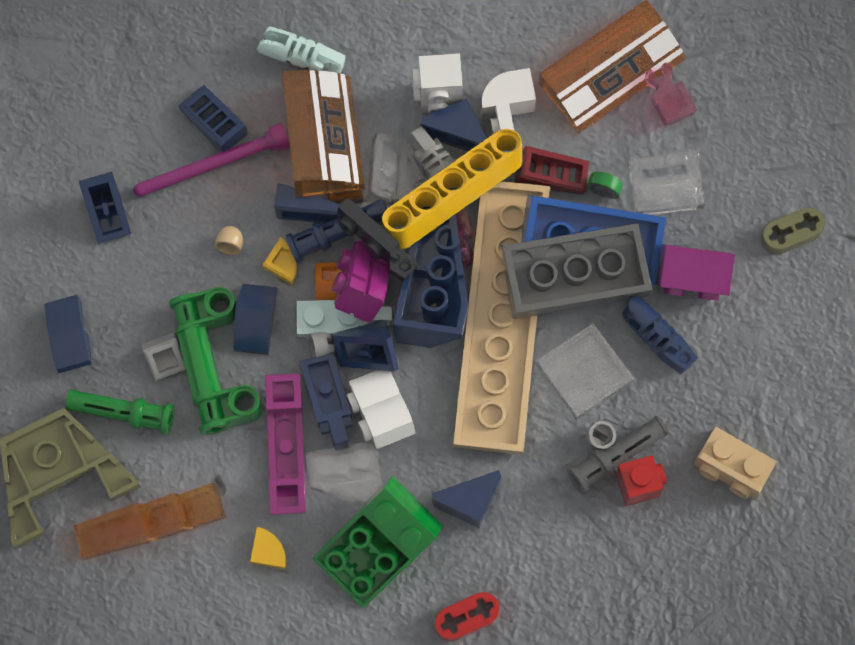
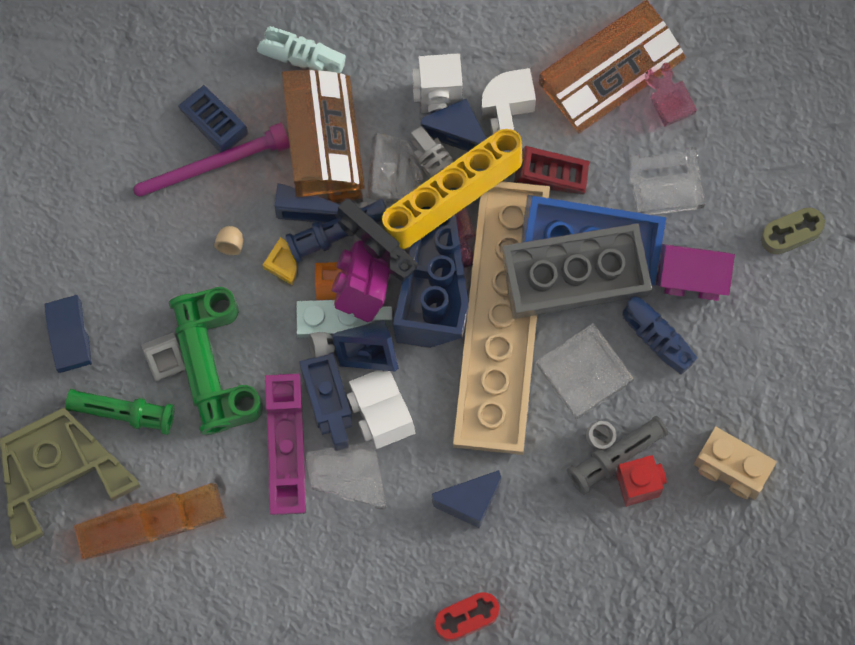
(105, 207): dark blue slope -> none
(254, 319): dark blue slope -> none
(267, 550): yellow tile -> none
(378, 542): green slope -> none
(604, 185): green tile -> none

